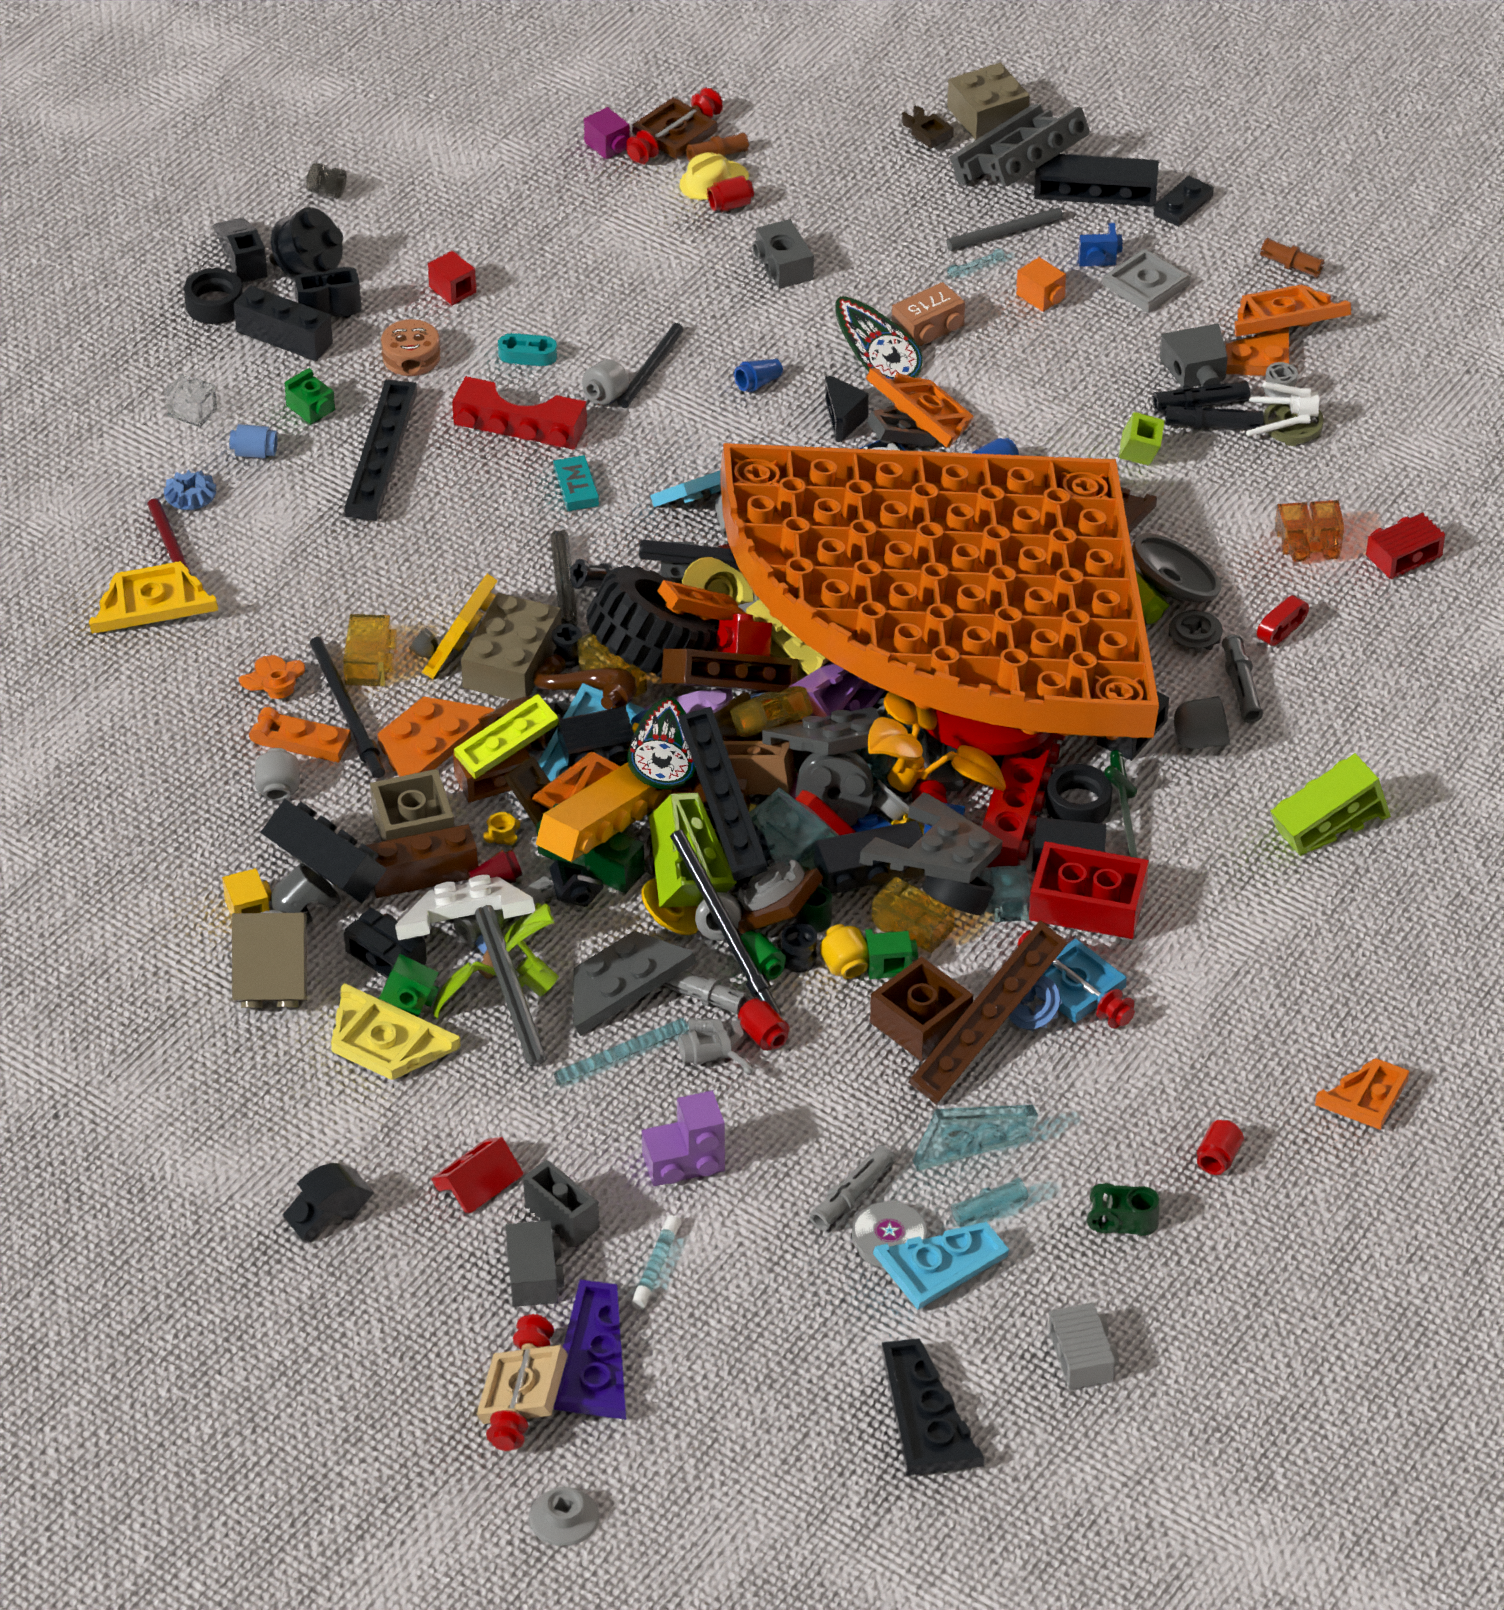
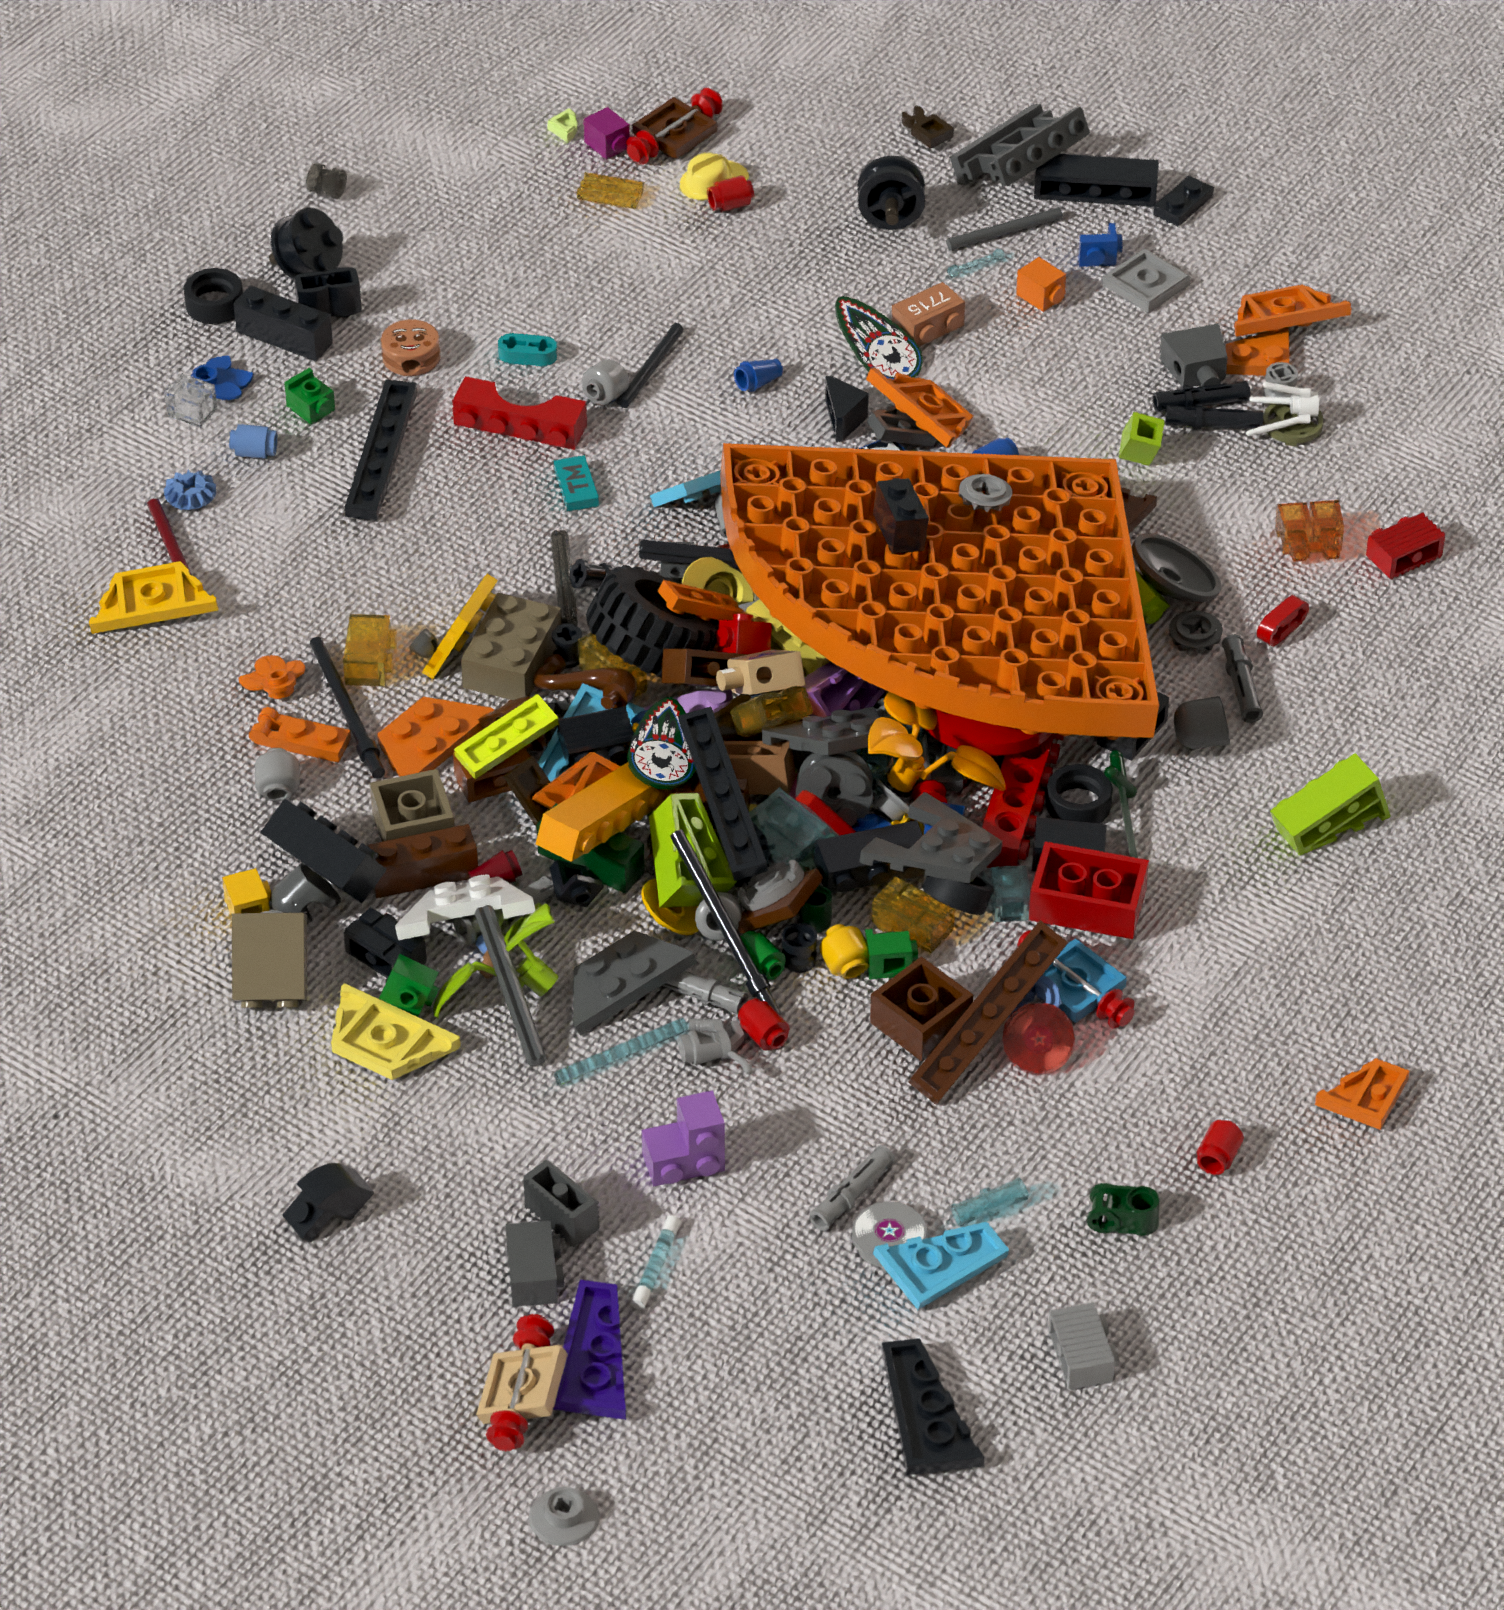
(227, 380): none -> blue plate
(242, 248): black slope -> none
(452, 277): red brick -> none
(479, 1174): red panel -> none
(501, 829): yellow plate -> none
(564, 125): none -> yellowish green tile
(610, 190): none -> clear yellow tile
(718, 145): dark orange pin -> none
(762, 672): none -> tan torso
(784, 254): dark grey brick -> none
(891, 192): none -> black wheel
(900, 515): none -> black brick
(972, 1131): clear light blue wing -> none
(985, 98): dark tan brick -> none
(997, 491): none -> light grey gear
(1038, 1038): none -> clear red tile
(1292, 257): dark orange pin -> none

